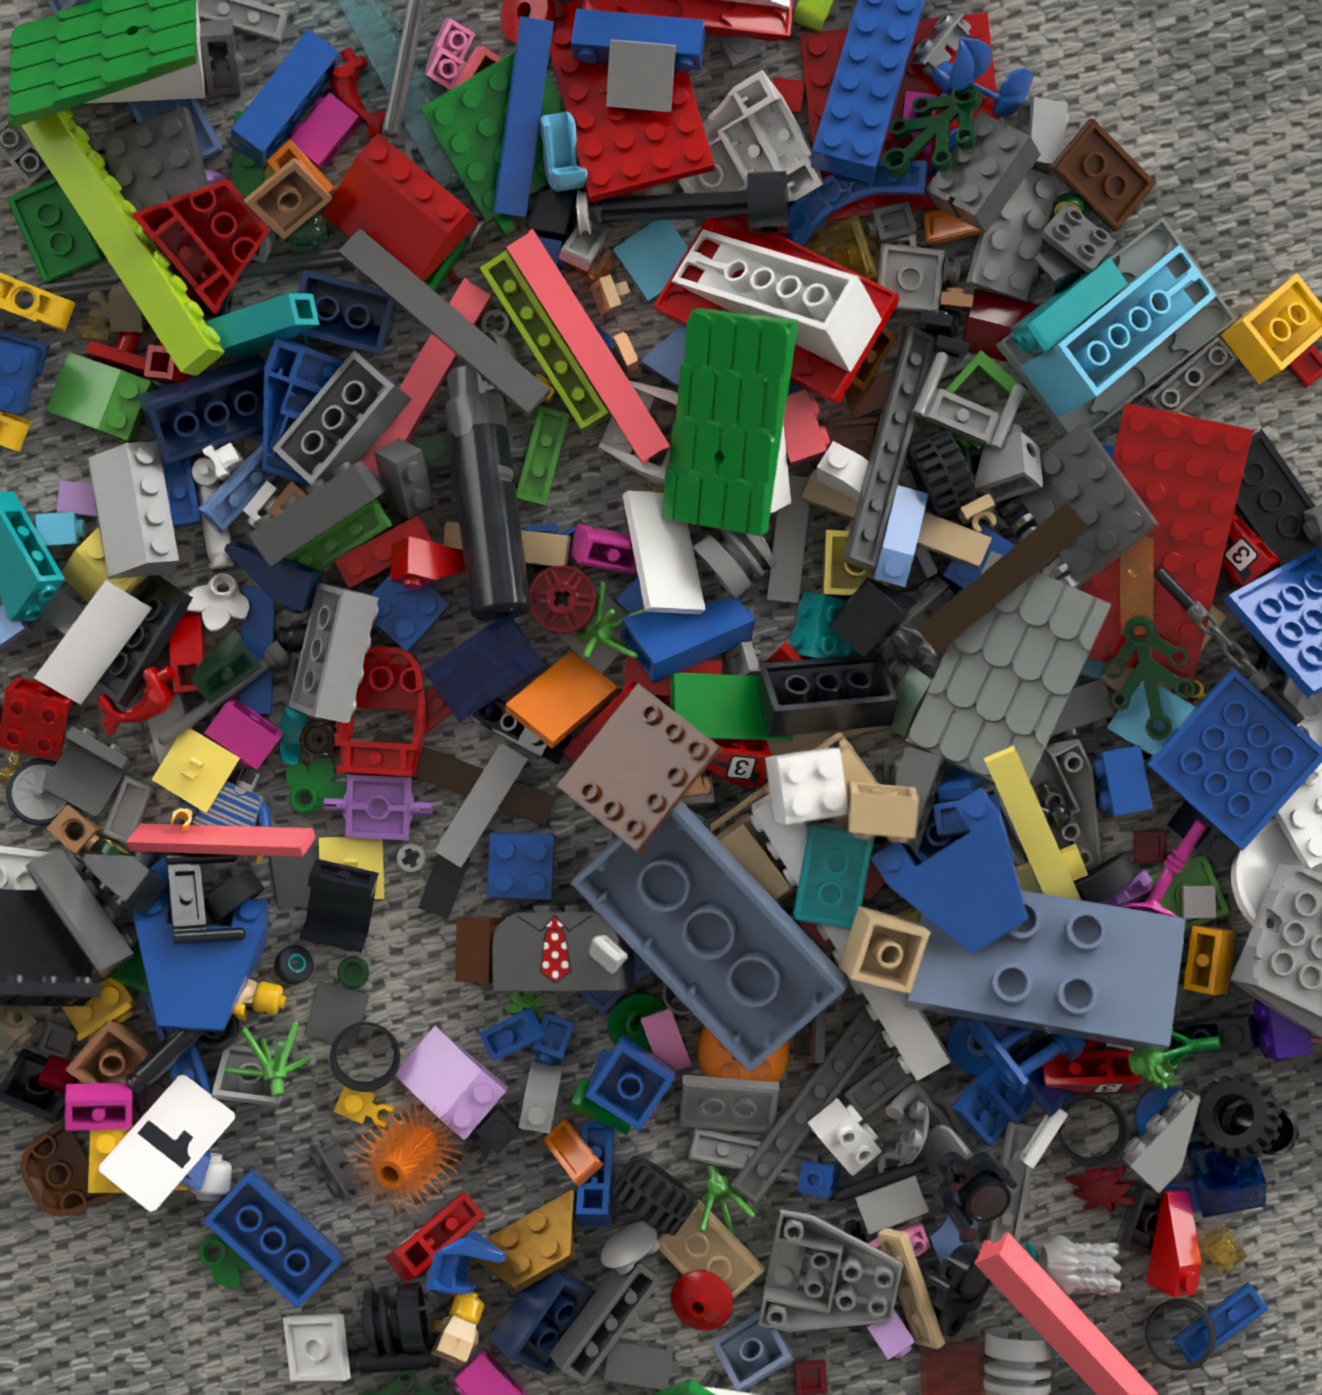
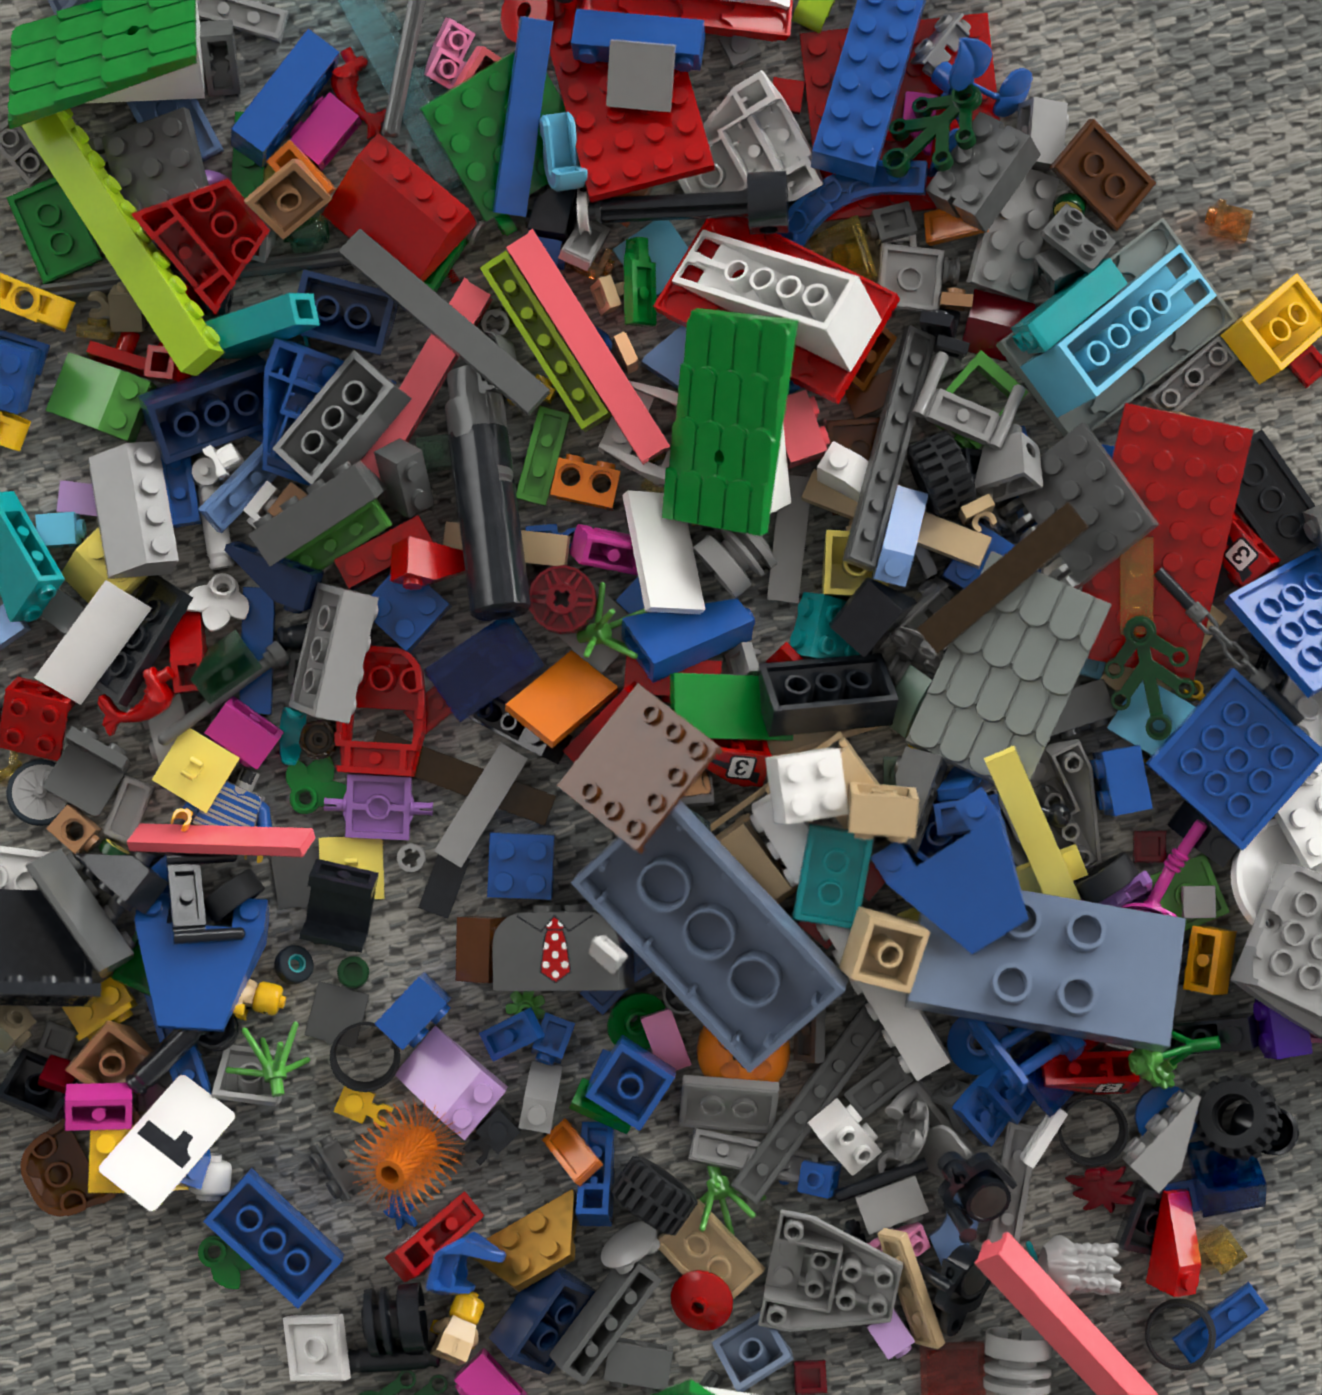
(404, 1216): none -> blue plant
(413, 1010): none -> blue brick
(583, 491): none -> orange brick
(639, 284): none -> green hinge
(1228, 221): none -> clear orange bracket

